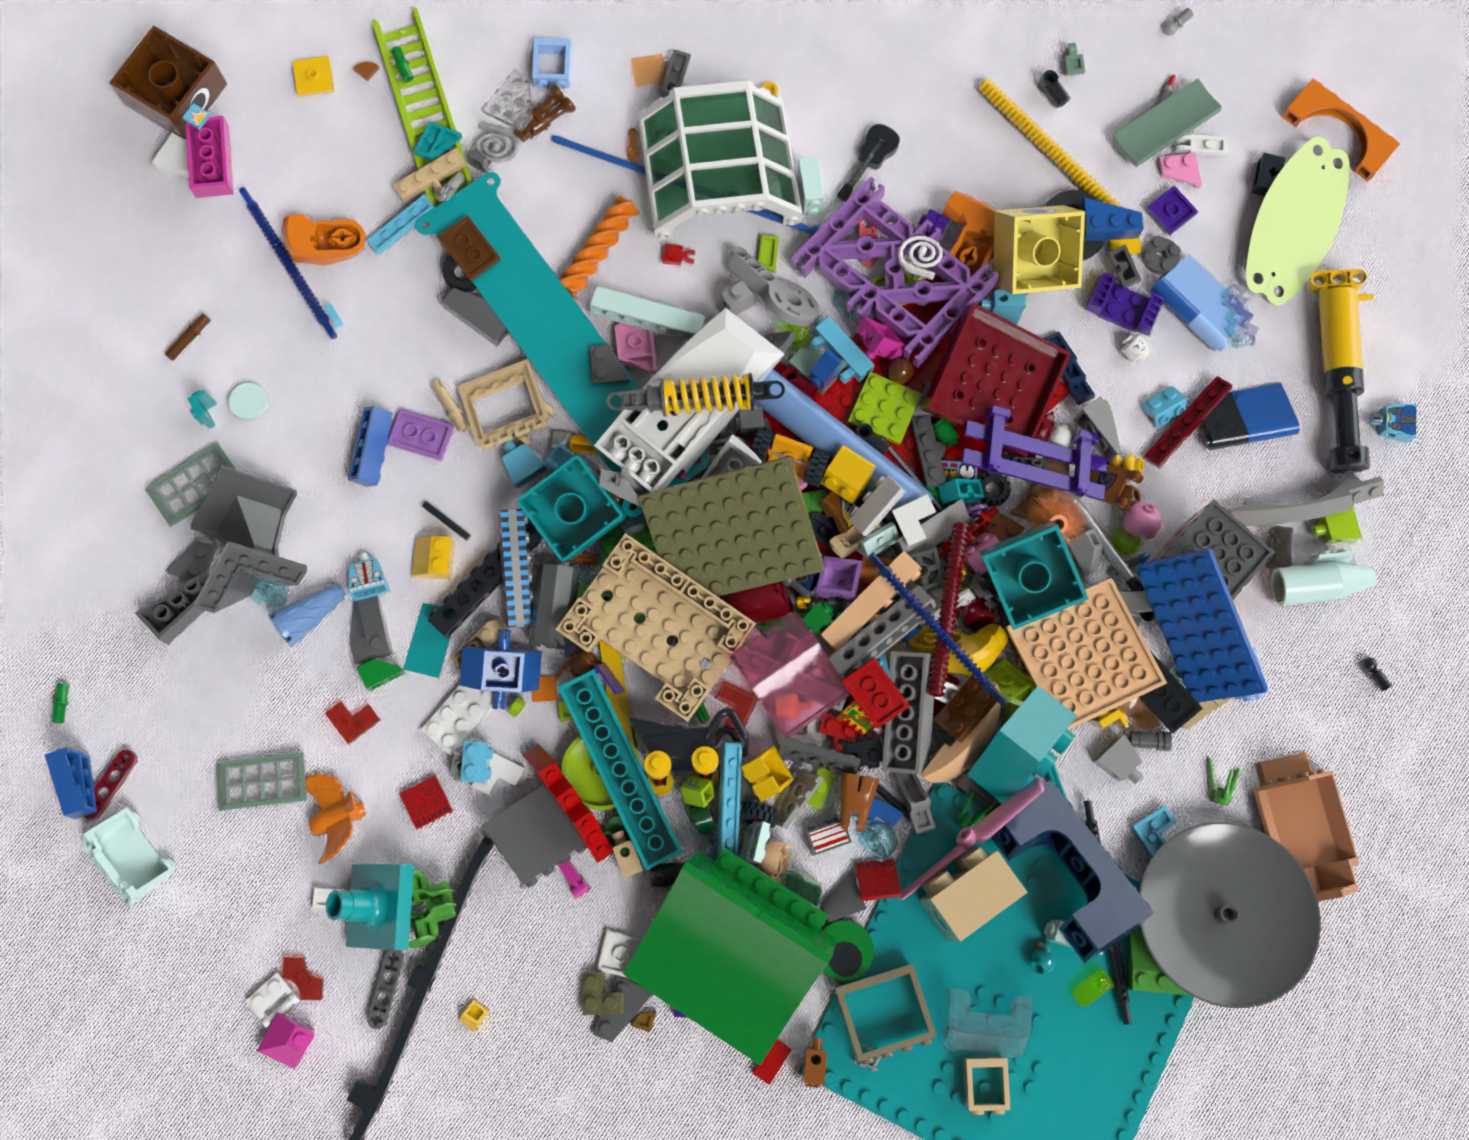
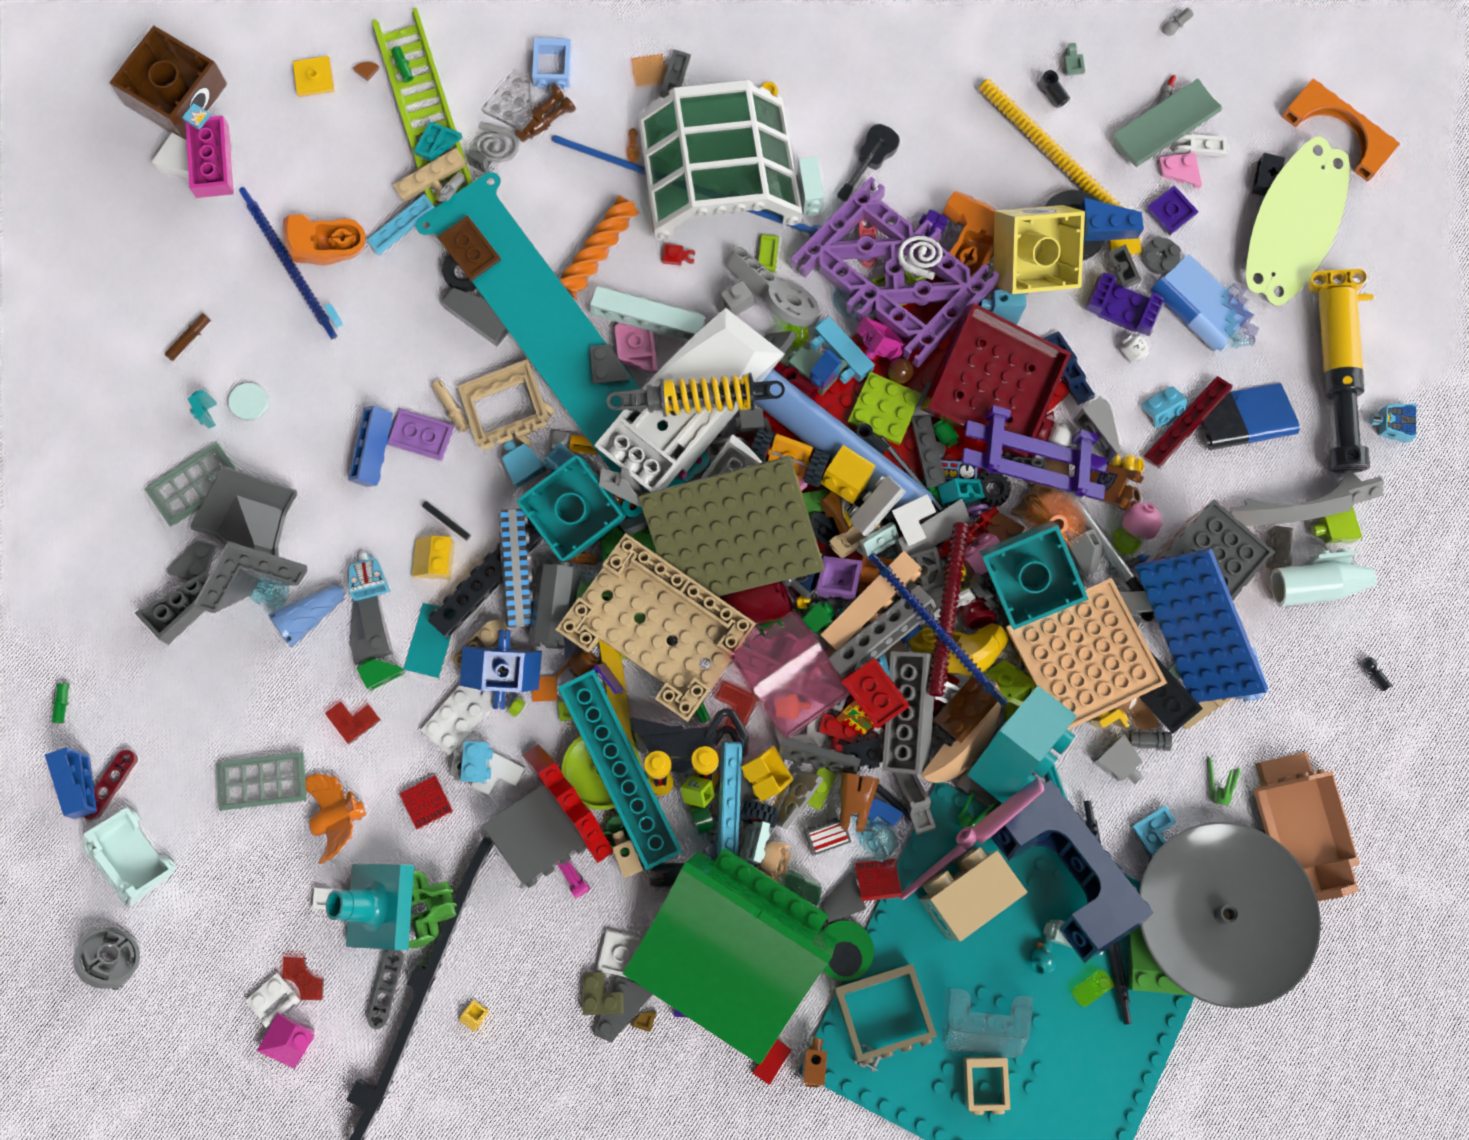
(112, 973): none -> dark grey piece

